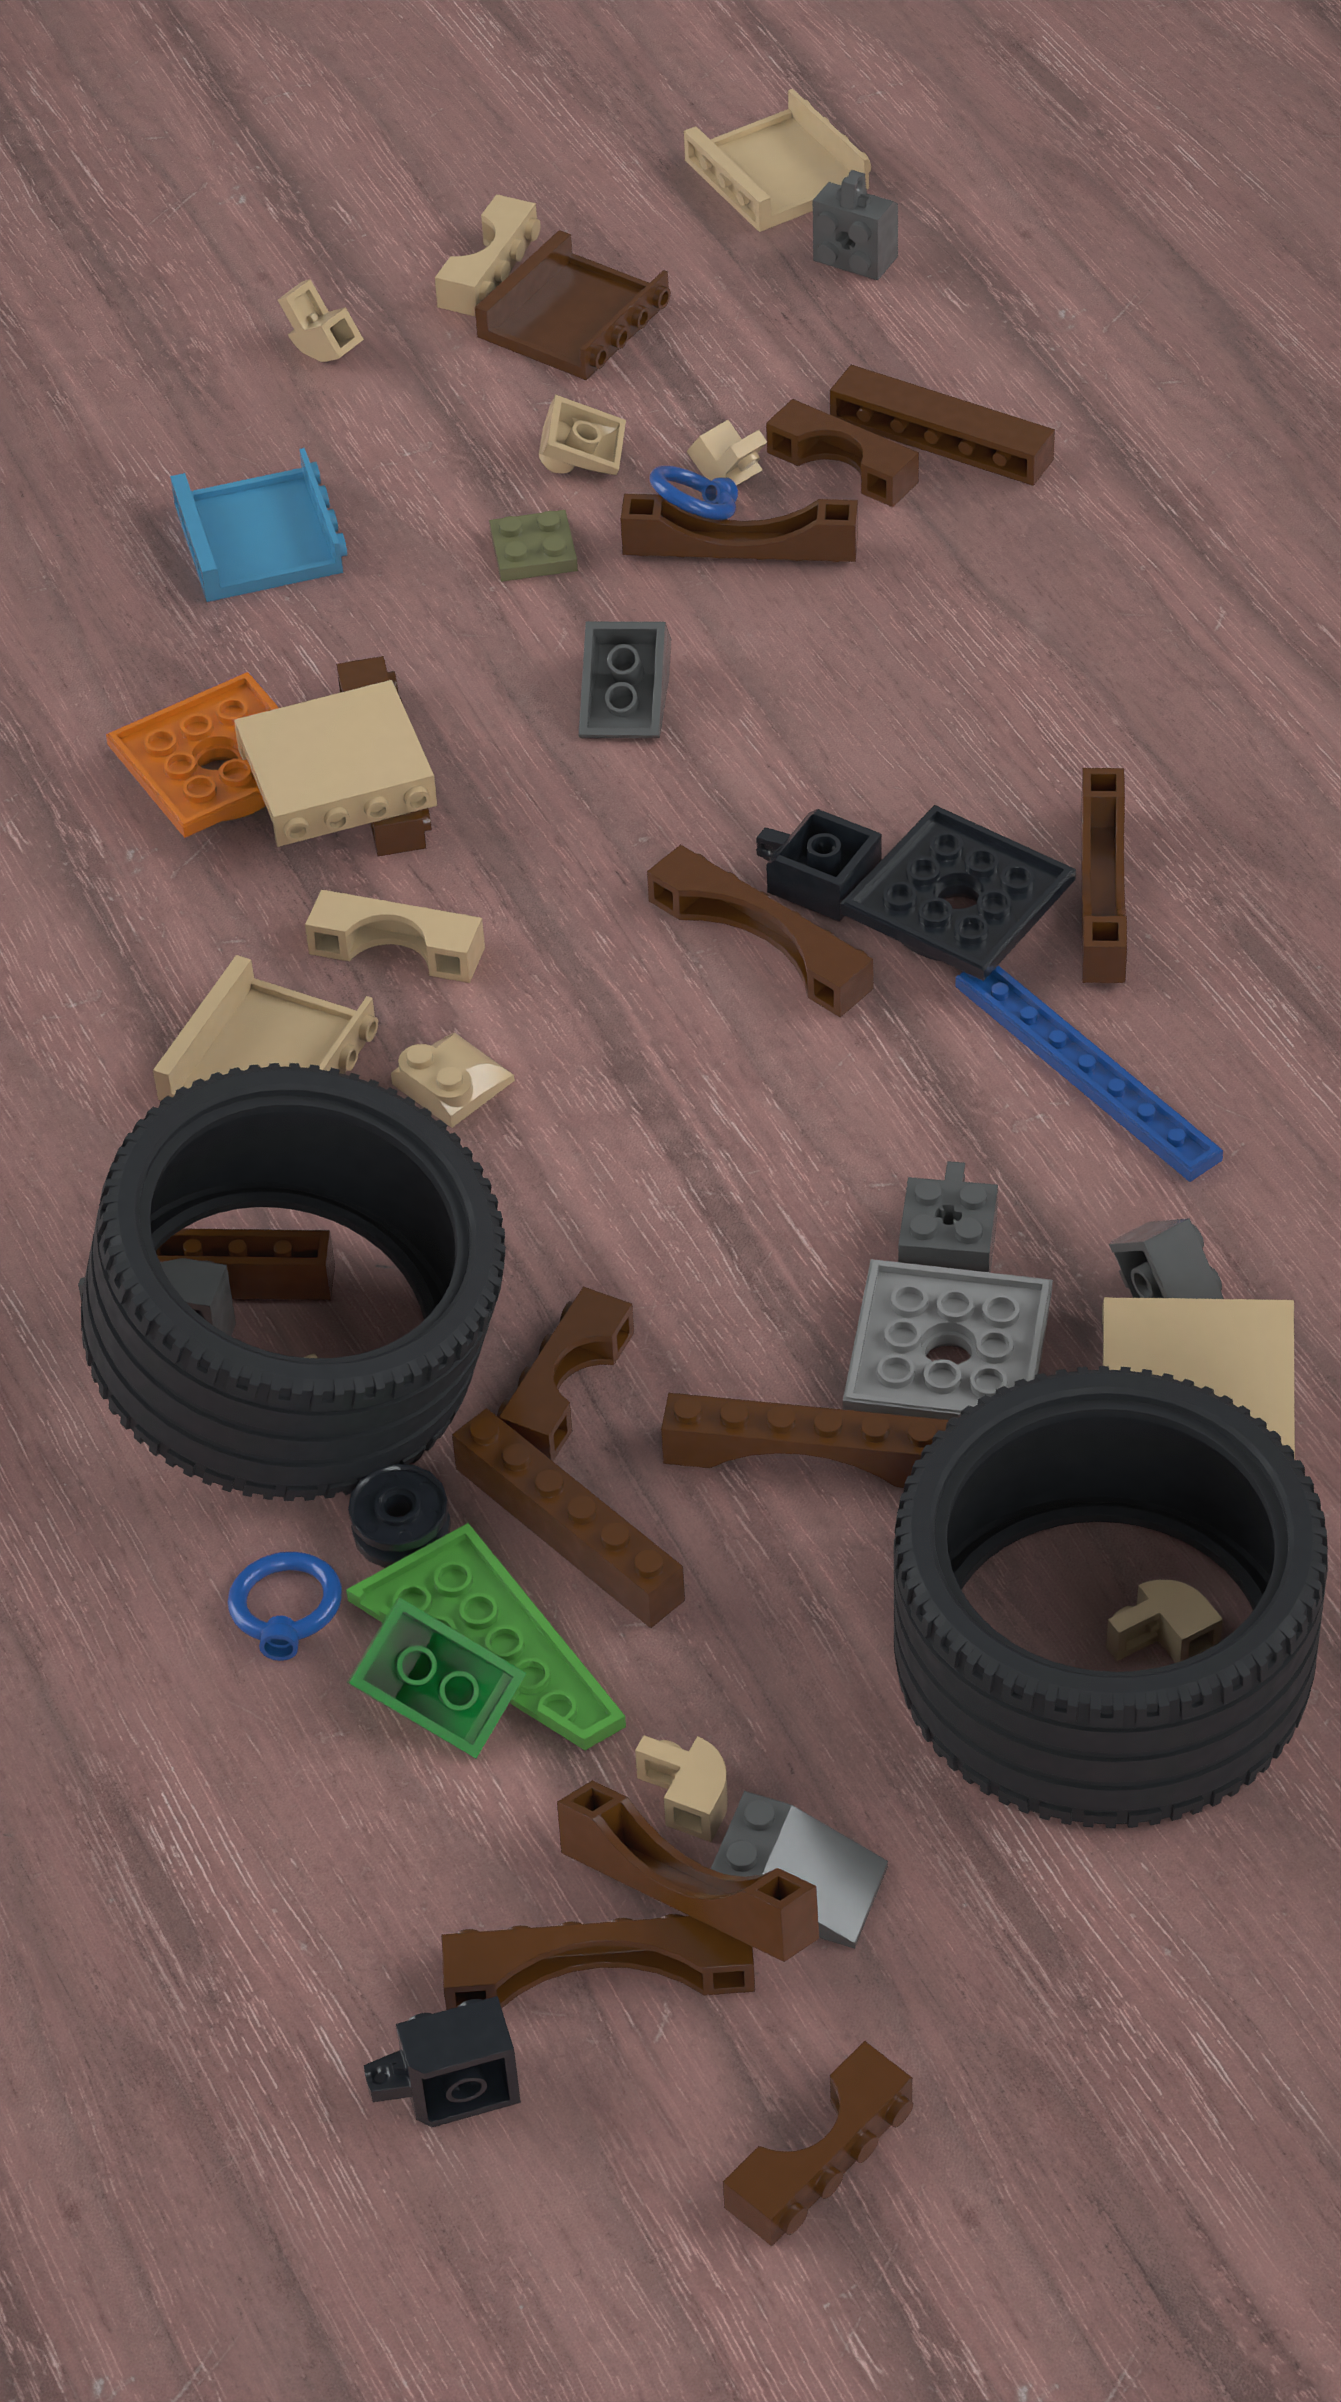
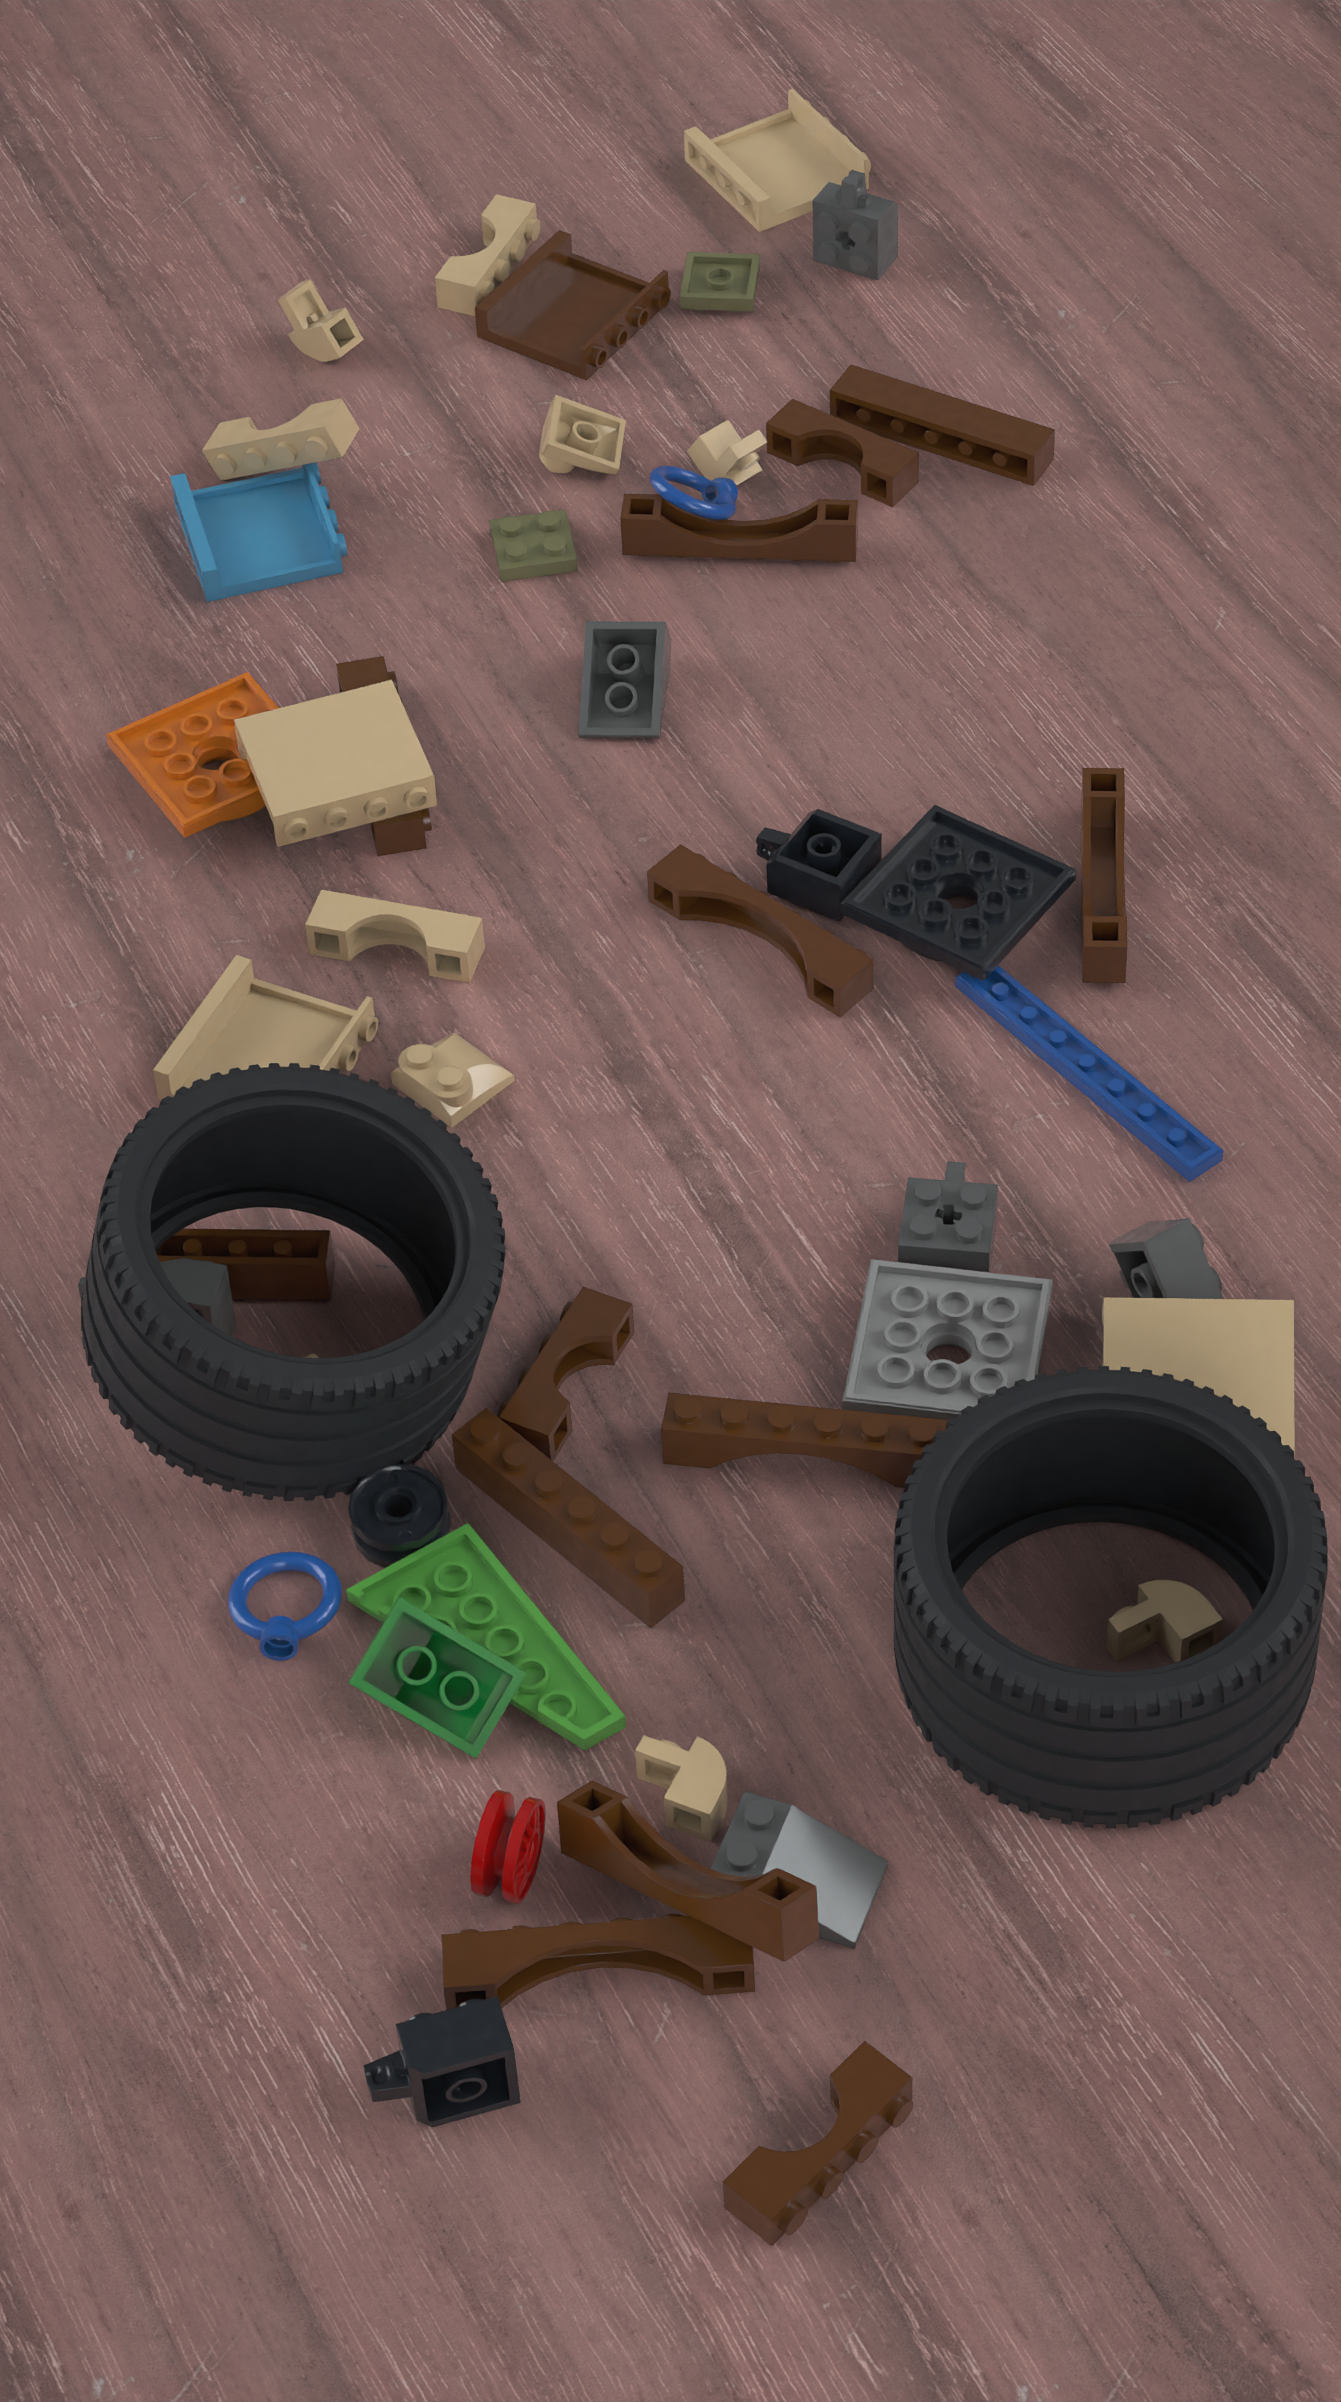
(313, 436): none -> tan arch
(507, 1847): none -> red wheel
(720, 281): none -> olive plate

